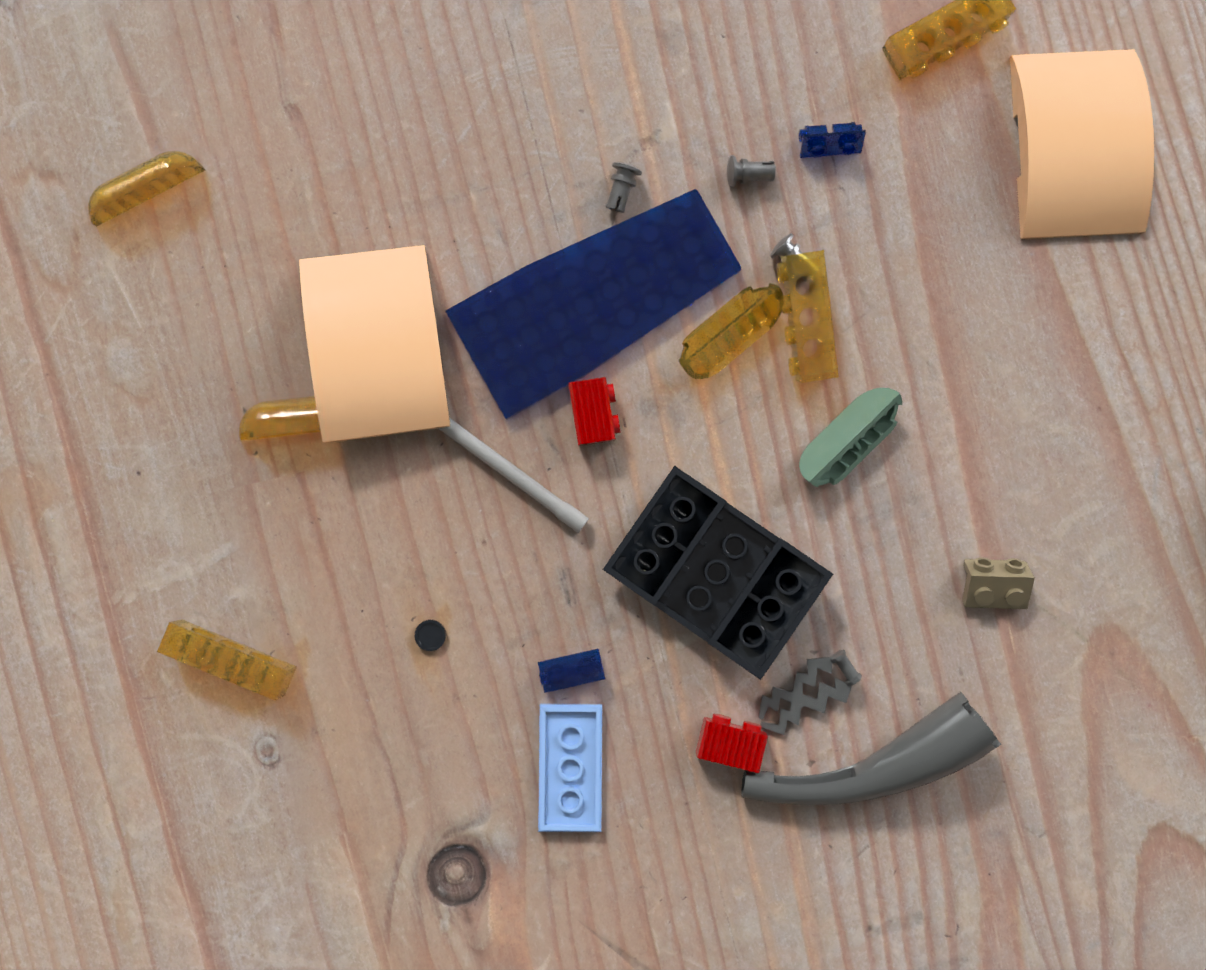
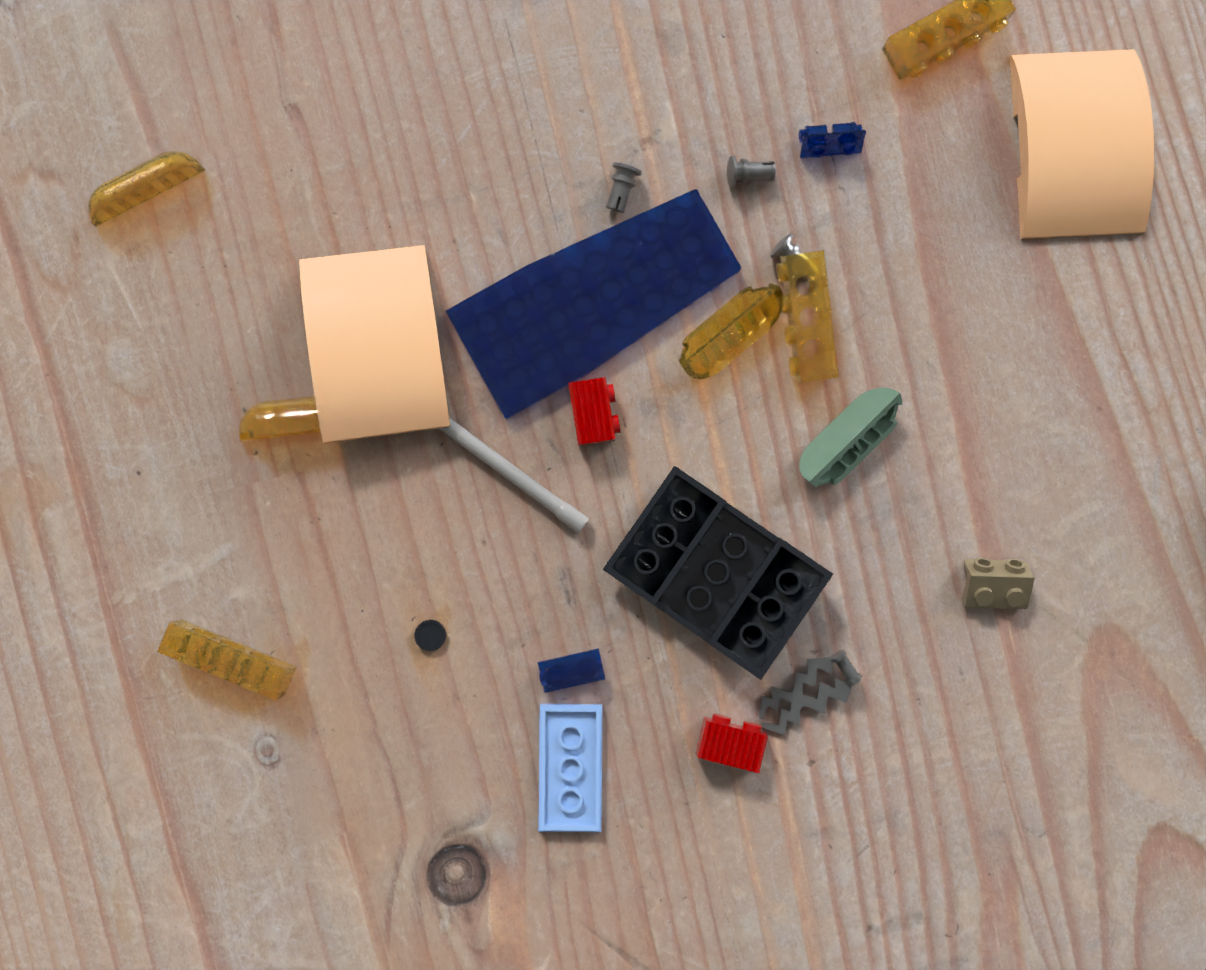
(924, 753): dark grey brick -> none

